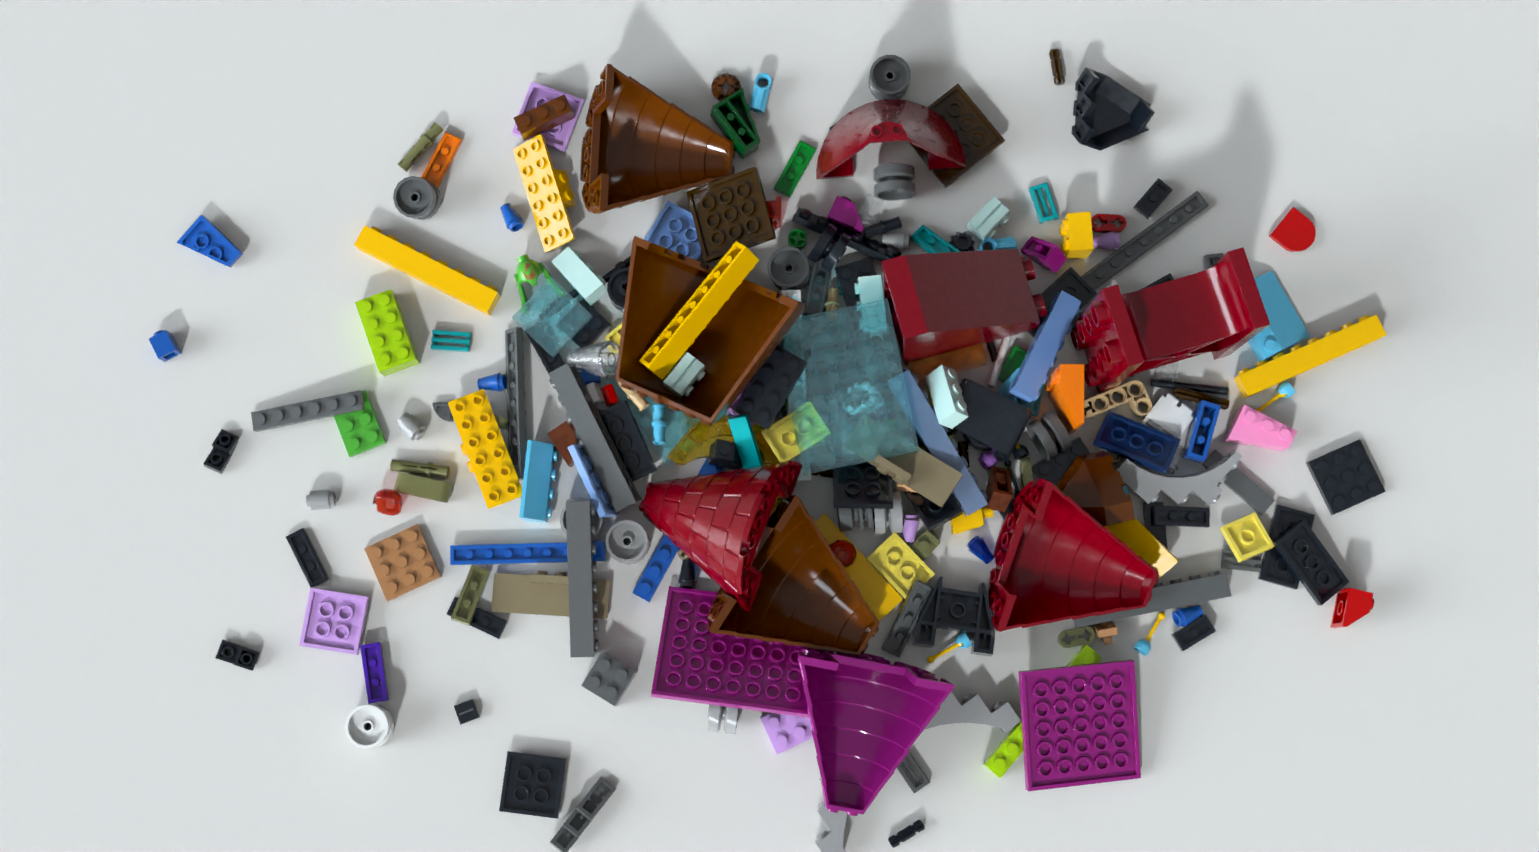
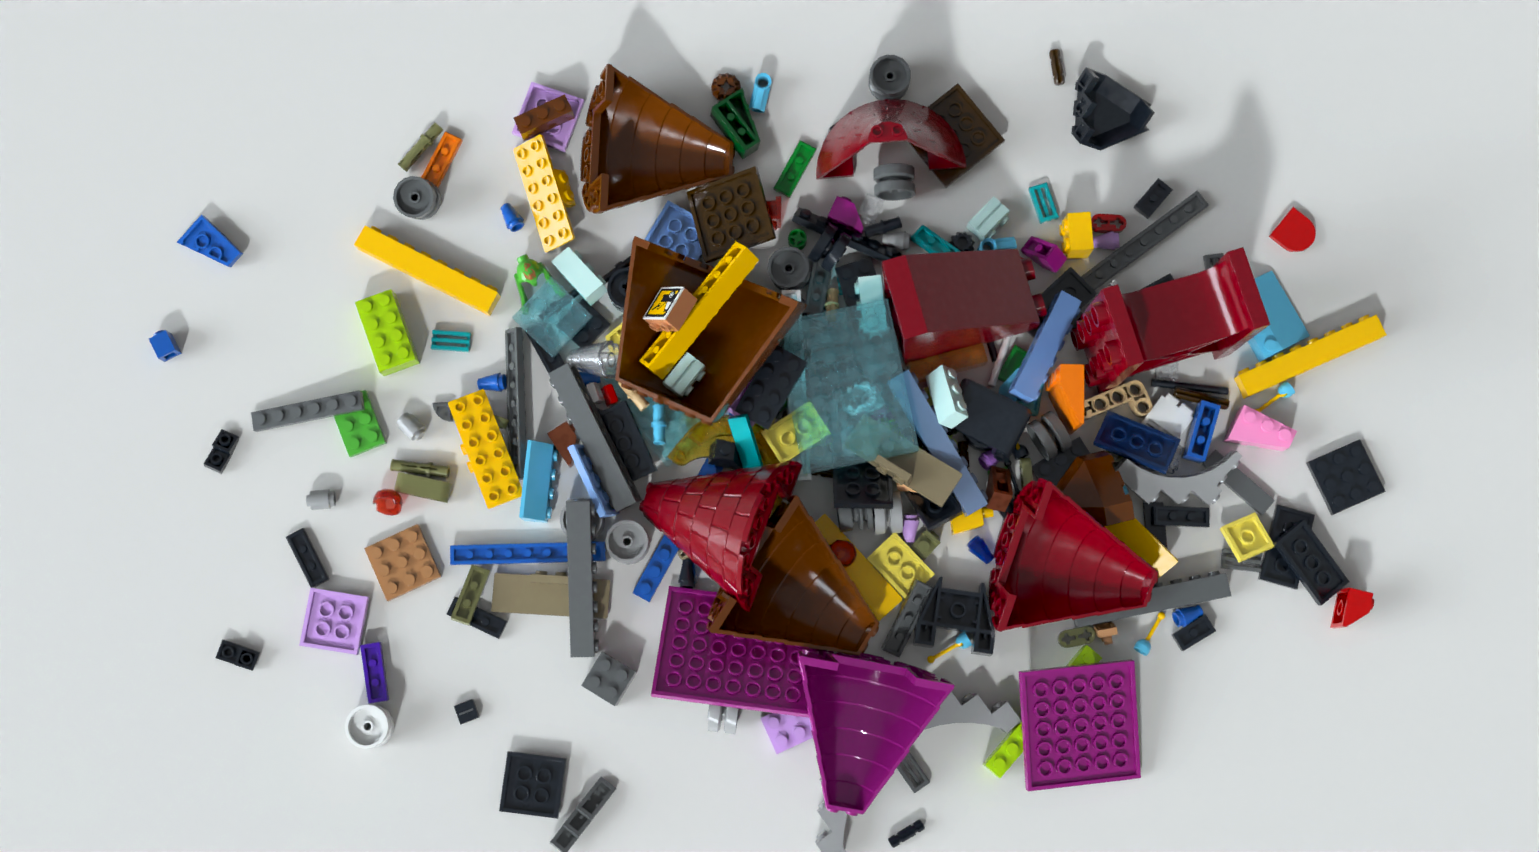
(669, 309): none -> piece

